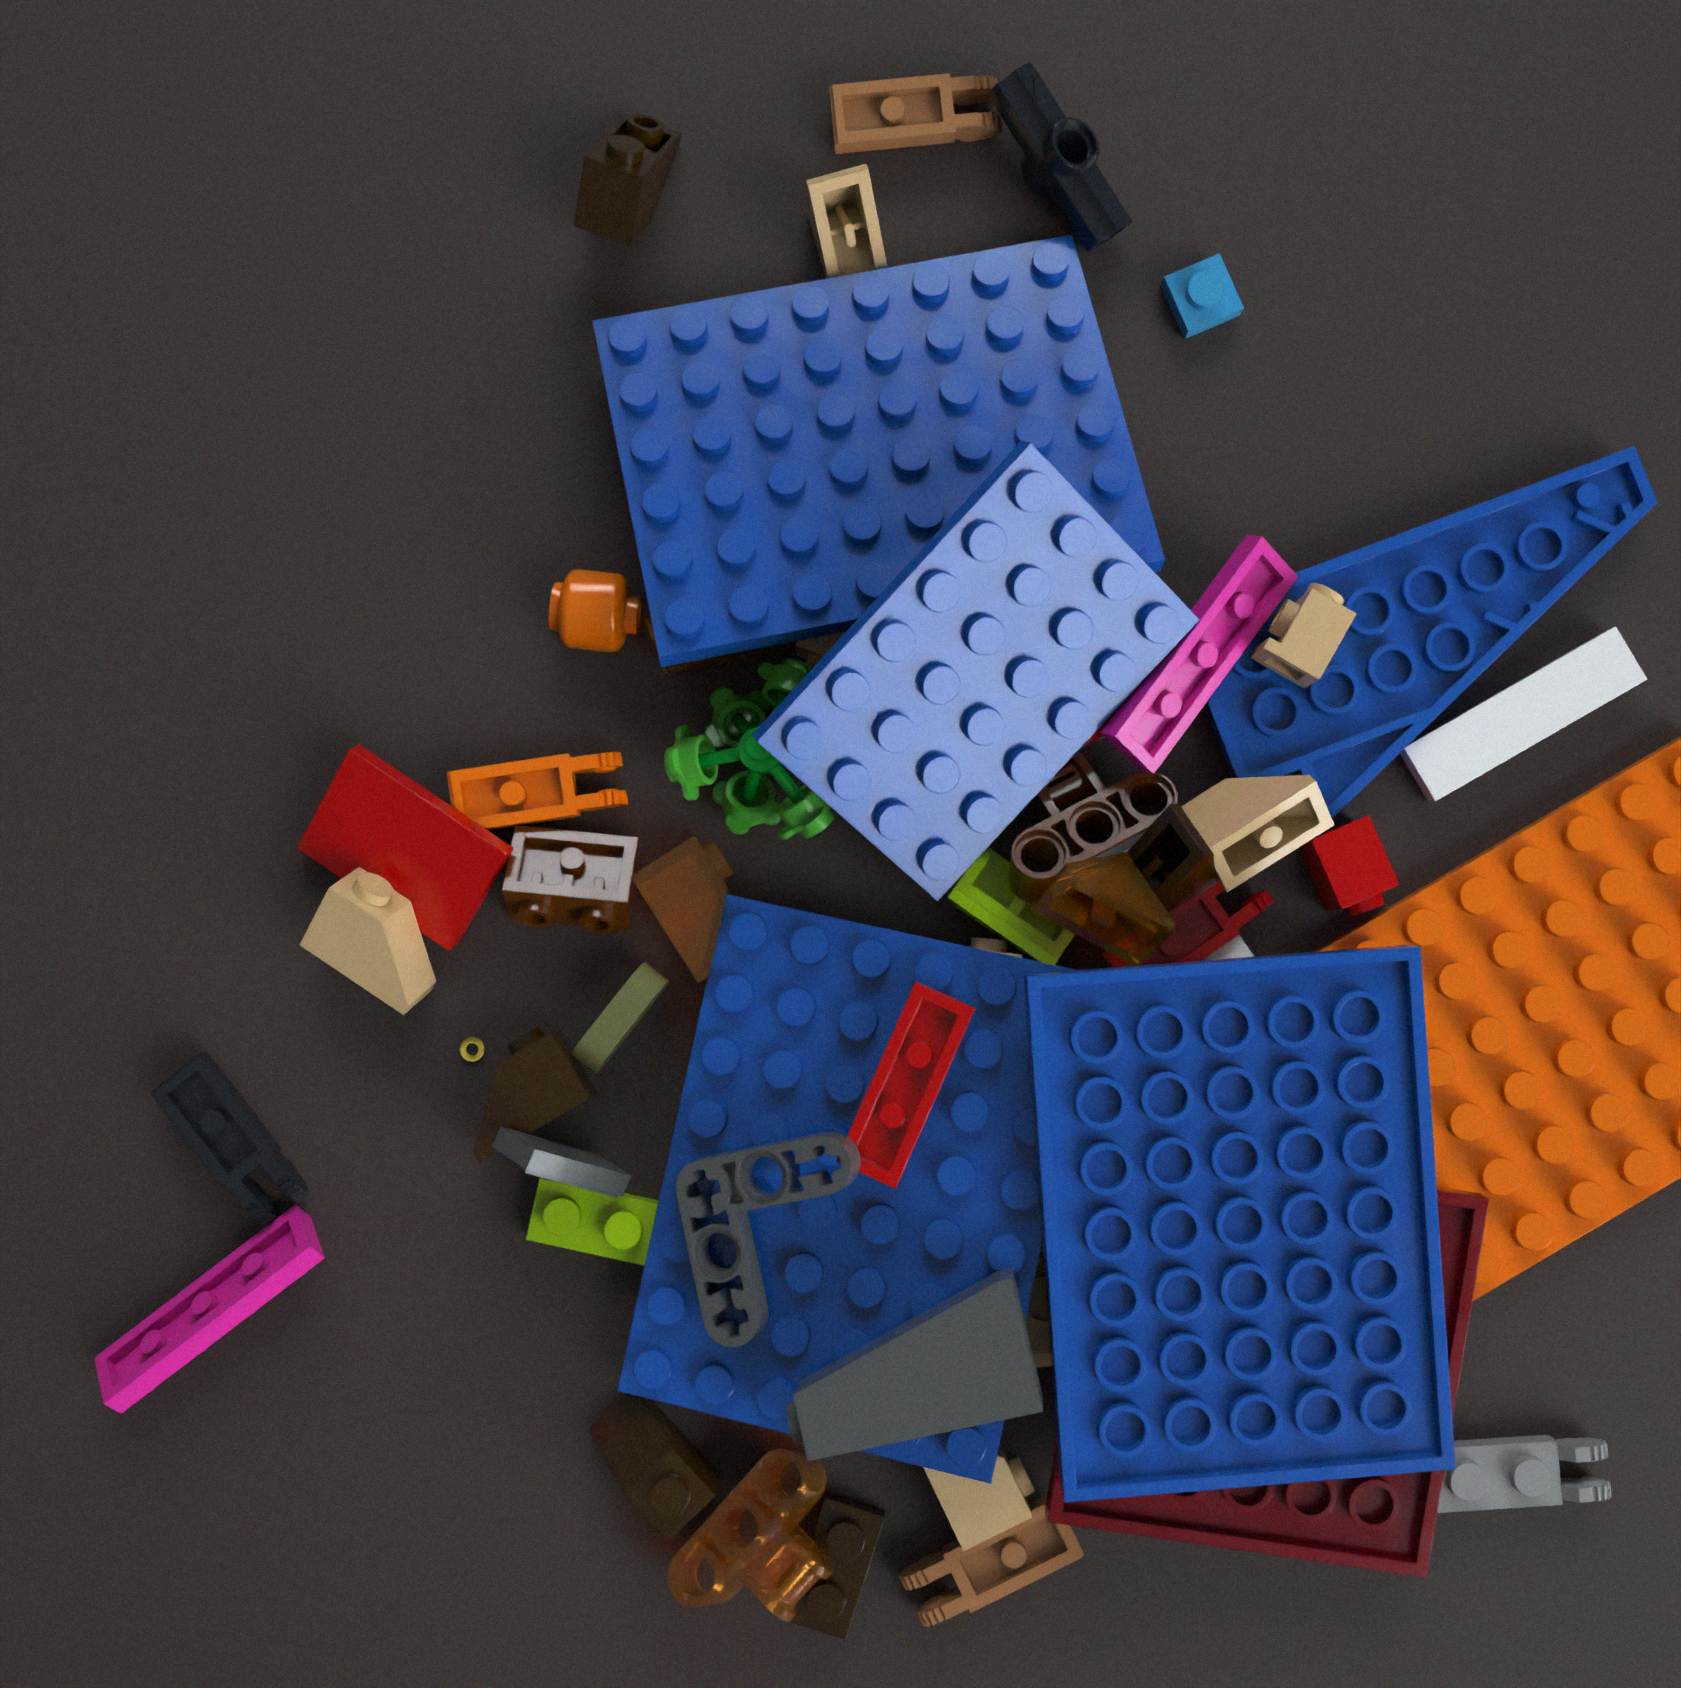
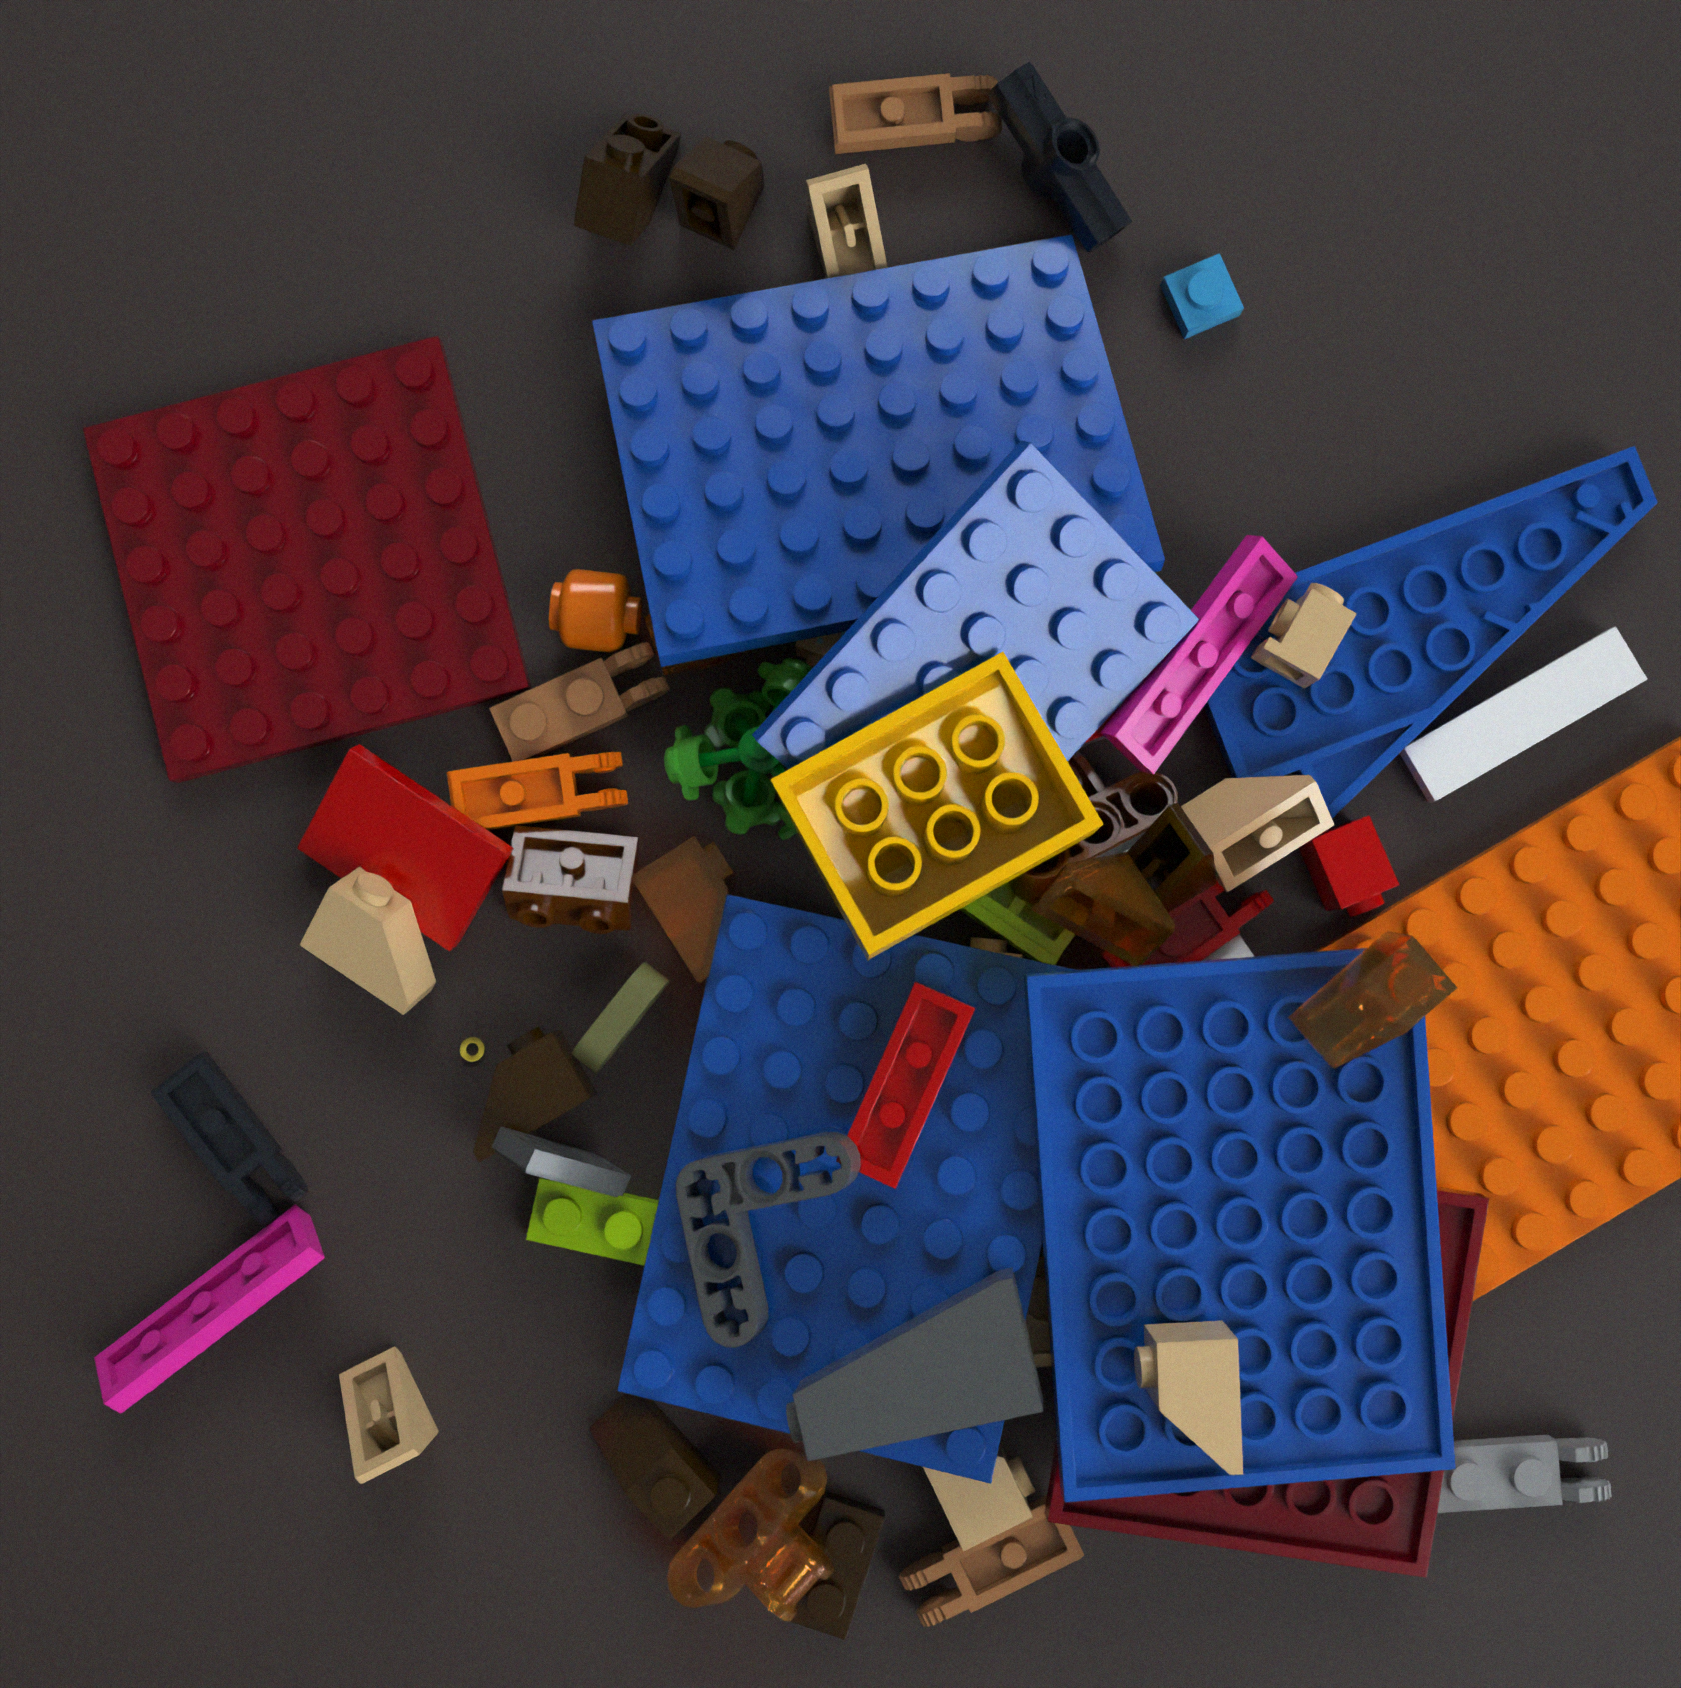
(306, 559): none -> dark red plate
(384, 1415): none -> tan slope
(574, 704): none -> medium nougat hinge
(717, 189): none -> dark brown slope
(936, 805): none -> yellow slope
(1196, 1384): none -> tan slope
(1372, 999): none -> clear orange slope

